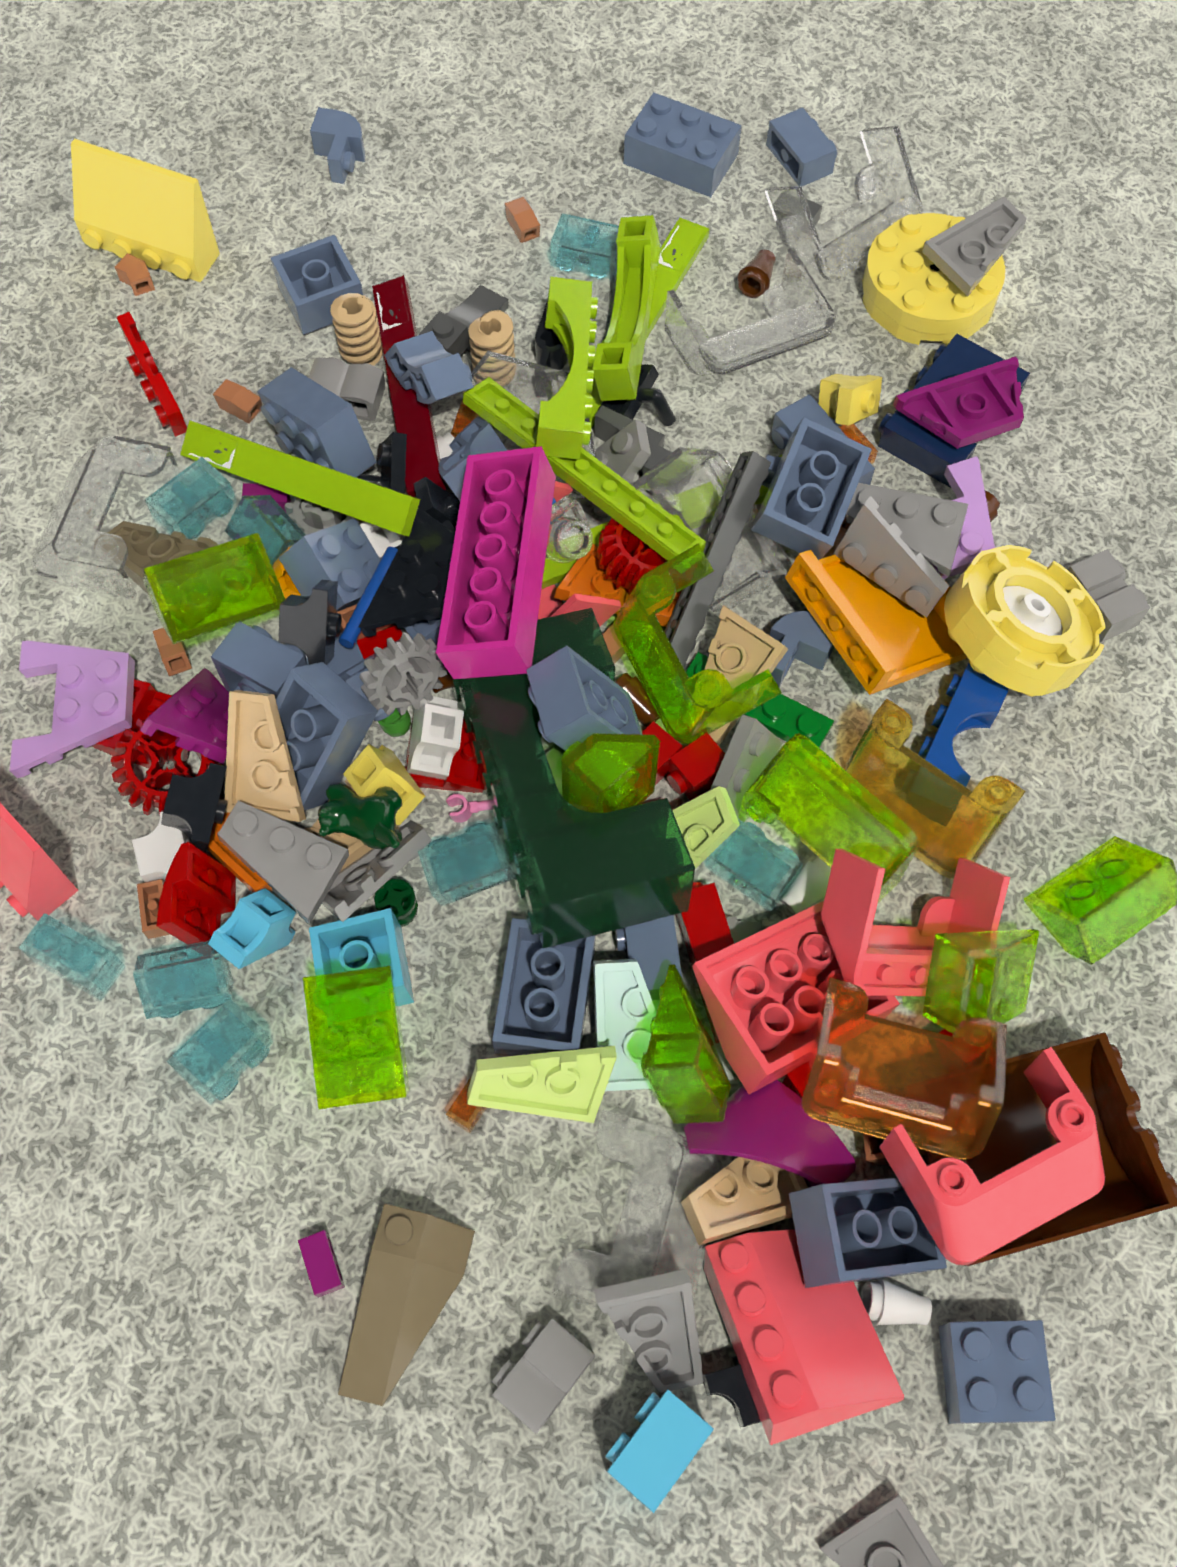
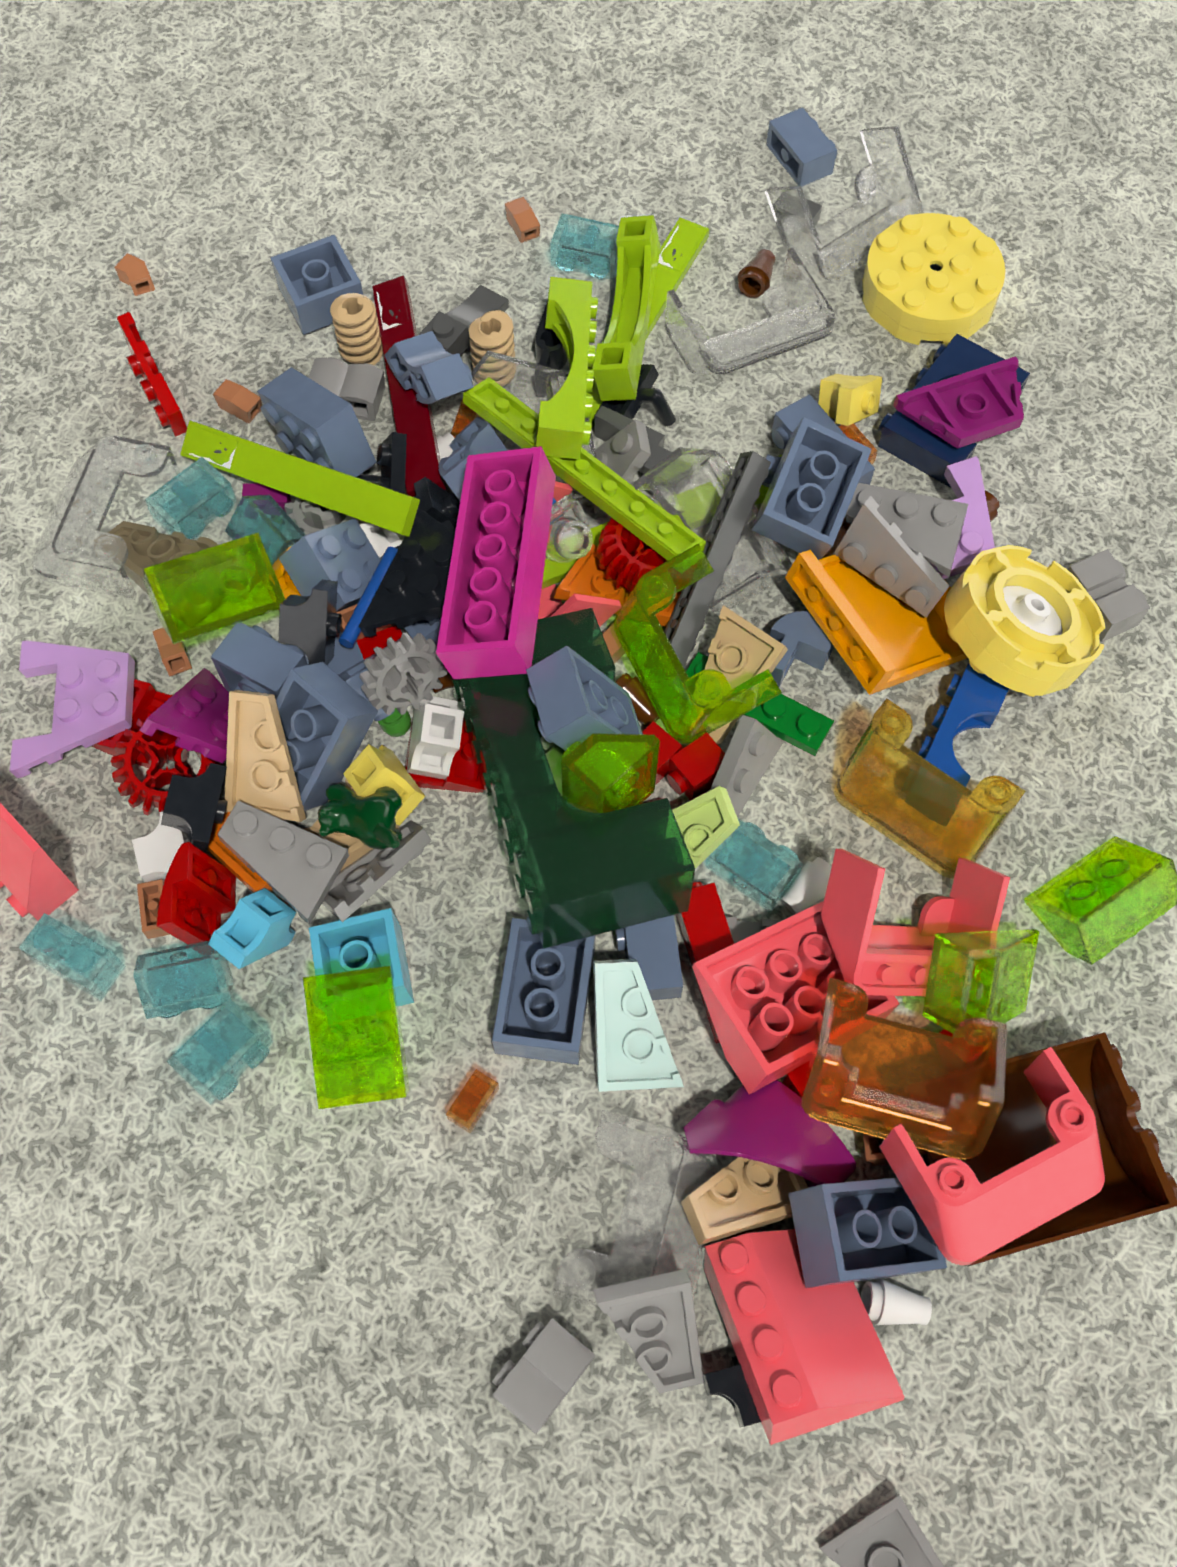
(141, 211): light yellow slope -> none
(321, 1263): magenta piece -> none
(338, 138): sand blue brick -> none
(393, 895): dark green wheel -> none
(405, 1287): dark tan wedge -> none
(466, 863): clear light blue brick -> none
(468, 807): bright pink hand -> none
(545, 1084): yellowish green wing -> none
(658, 1448): medium azure brick -> none
(682, 144): sand blue brick -> none
(683, 1058): clear neon green slope -> none
(829, 810): clear neon green windscreen -> none
(975, 243): light grey wing -> none
(996, 1372): sand blue brick -> none

